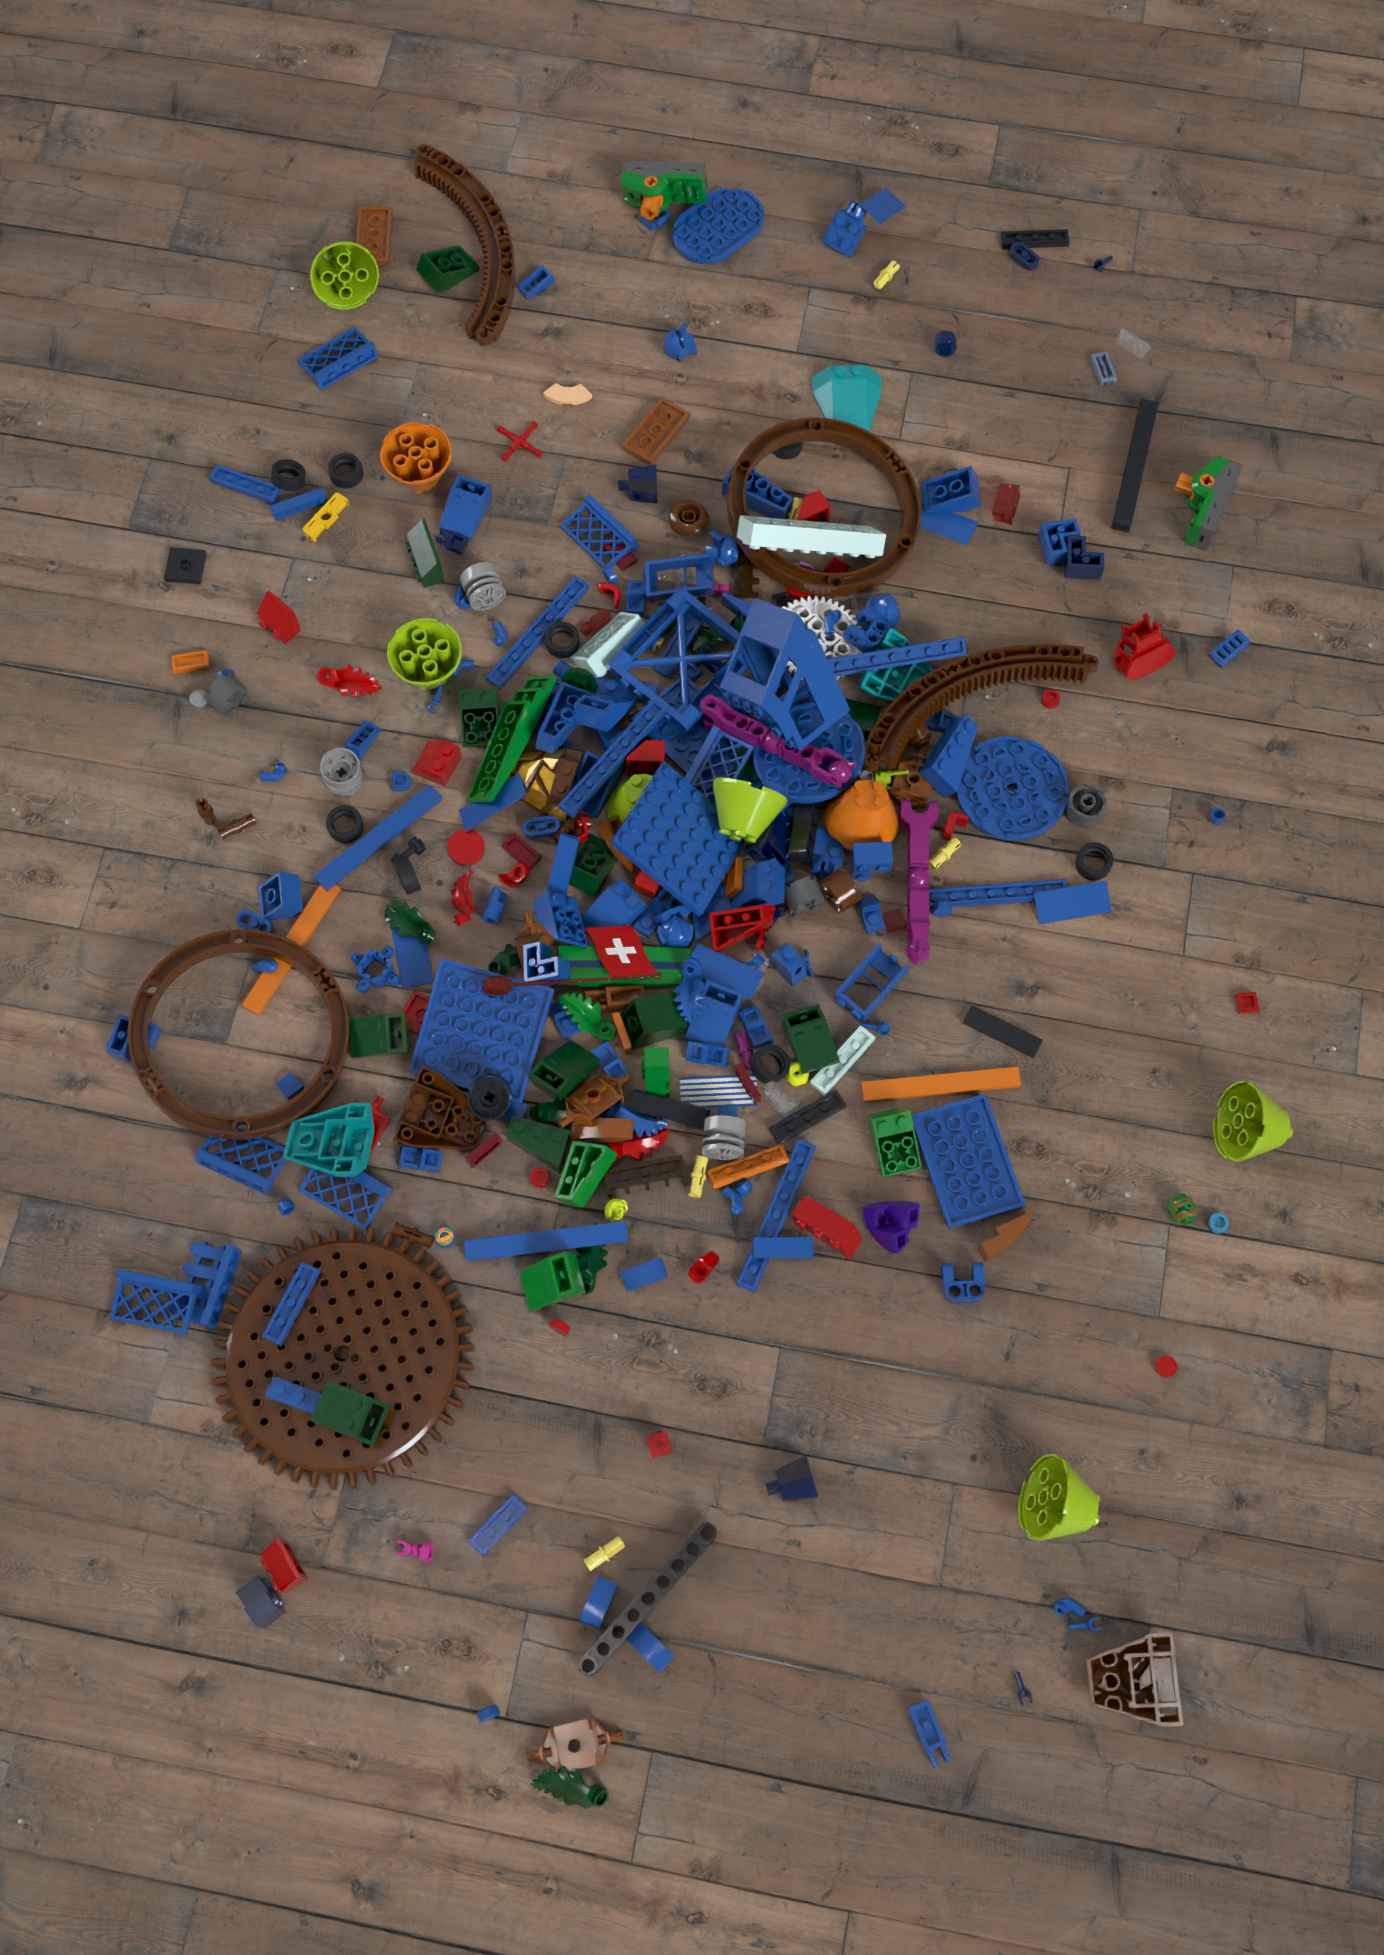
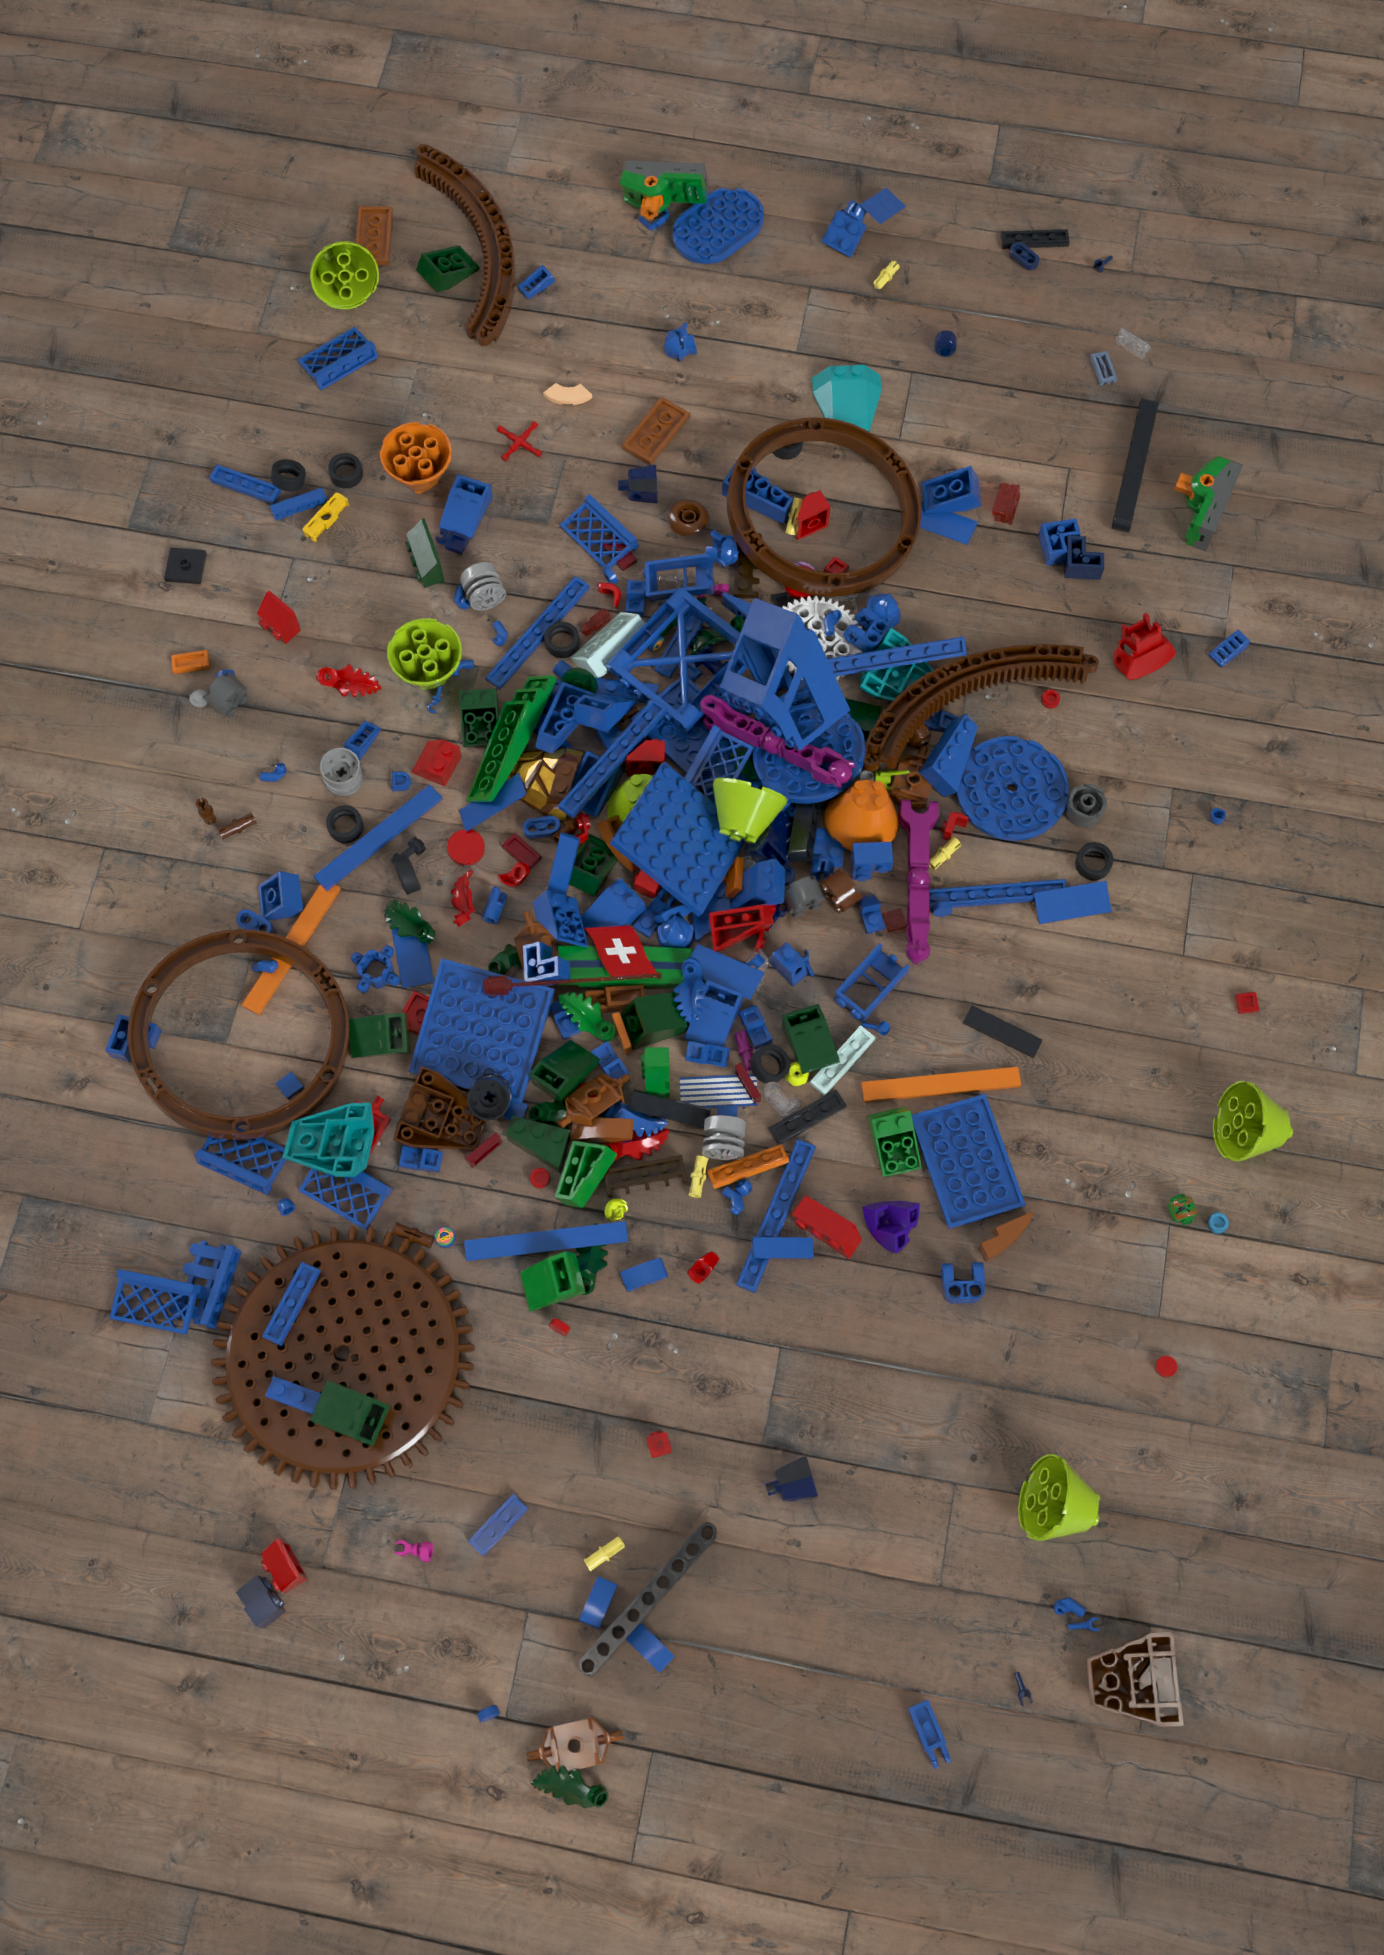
(810, 535): light aqua brick -> none

